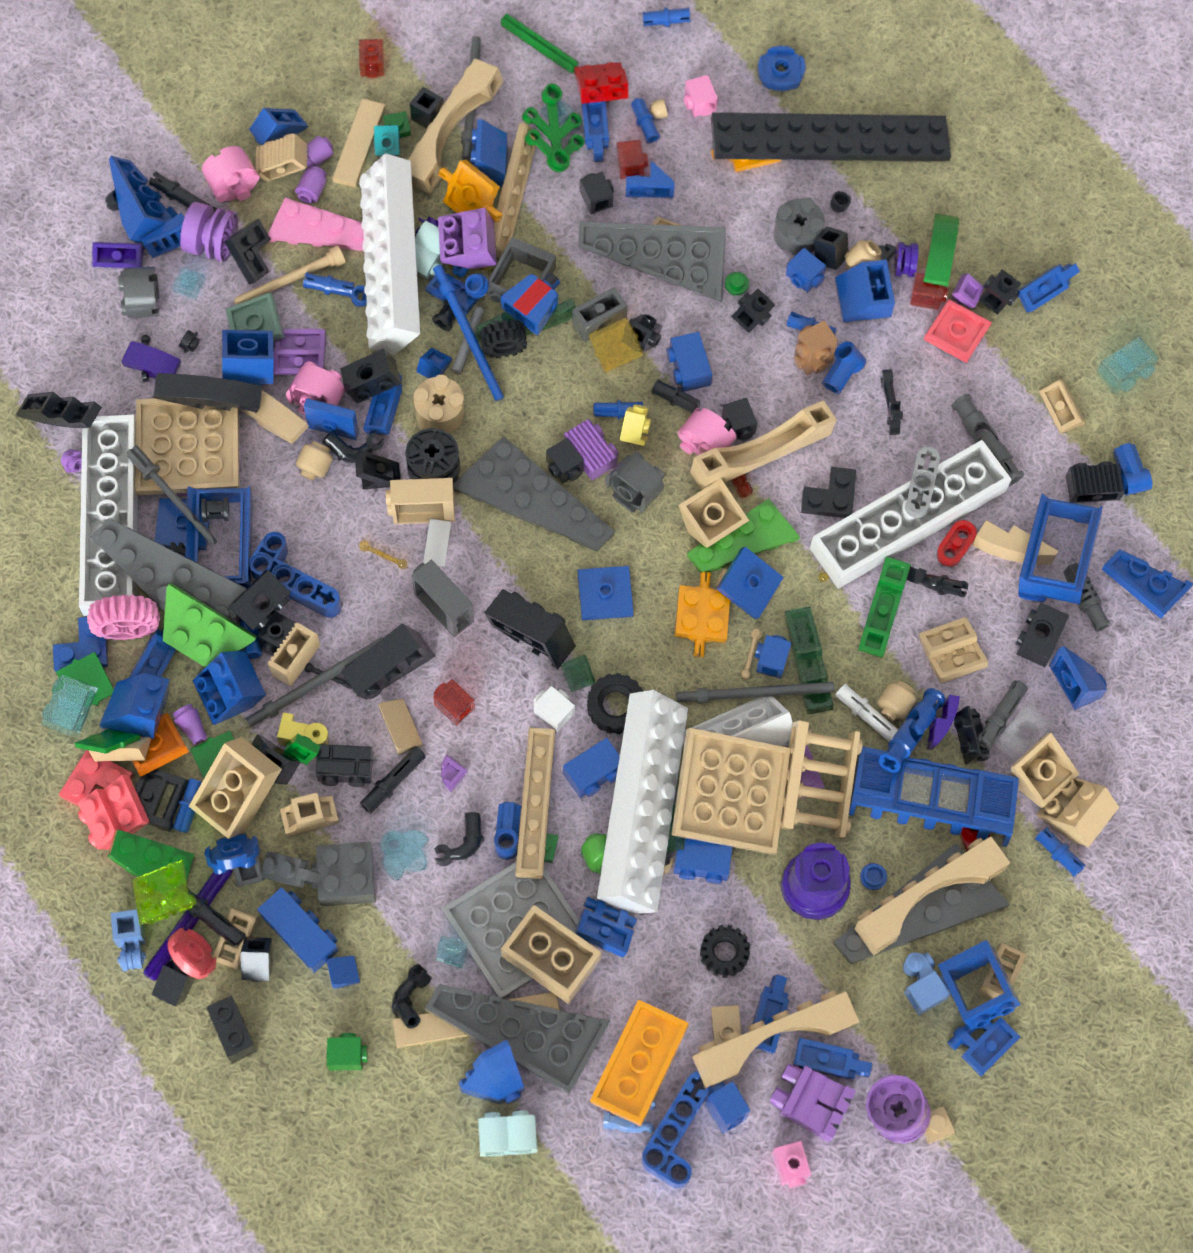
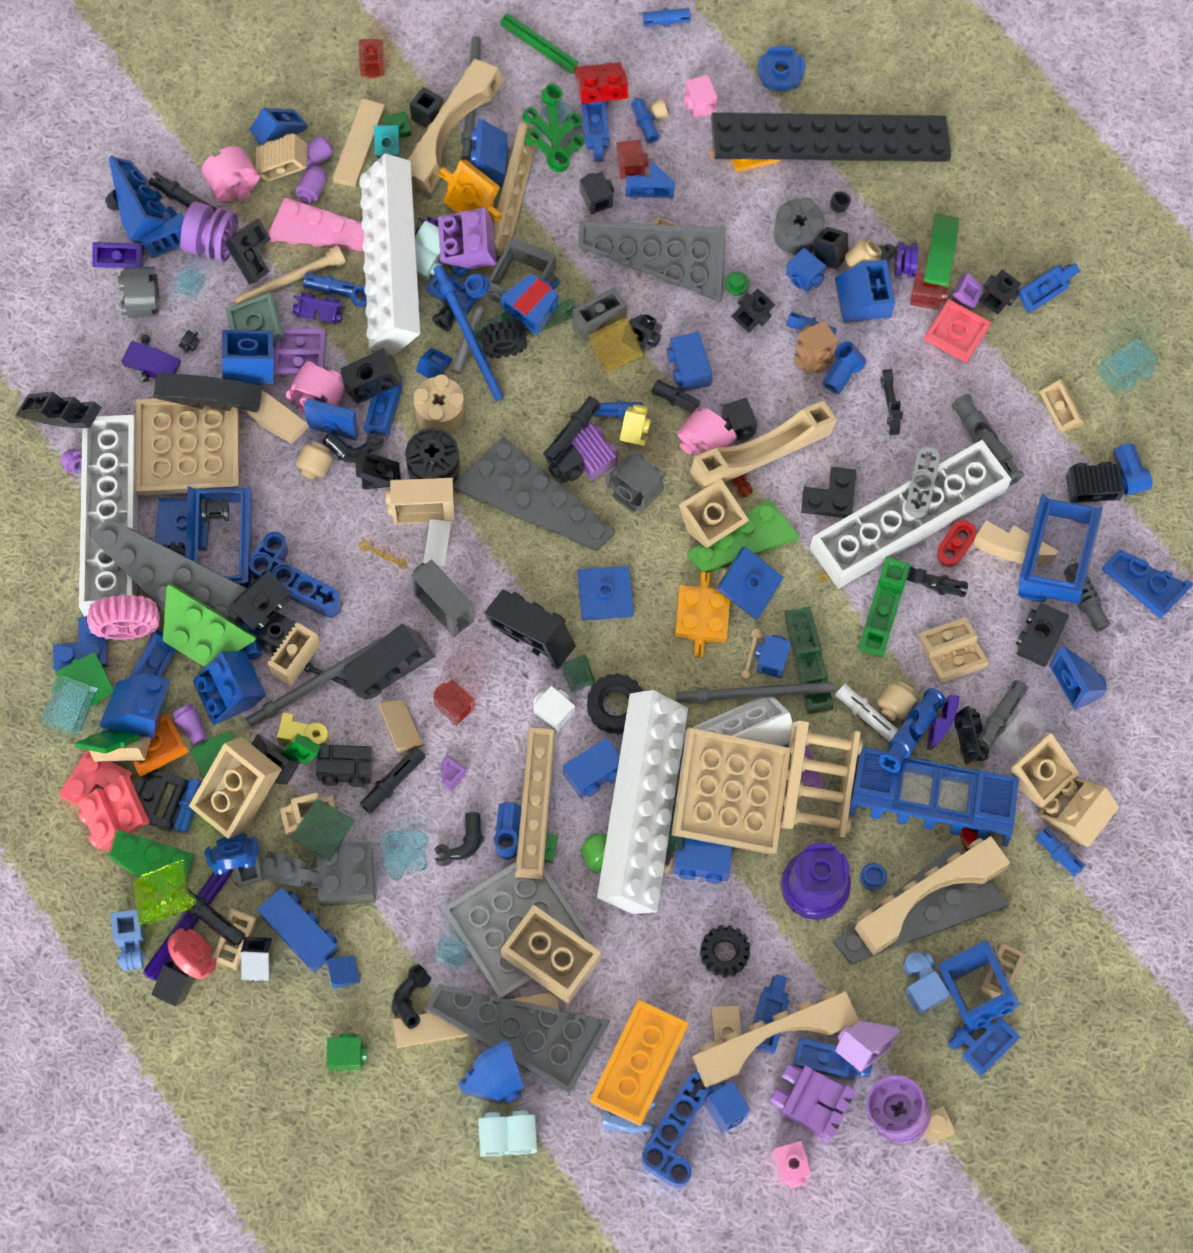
(150, 471): dark grey piece -> none
(231, 1029): black brick -> none
(322, 829): none -> clear green piece
(328, 309): none -> dark purple hinge
(578, 421): none -> black pin
(604, 932): blue plate -> none
(866, 1043): none -> lavender slope

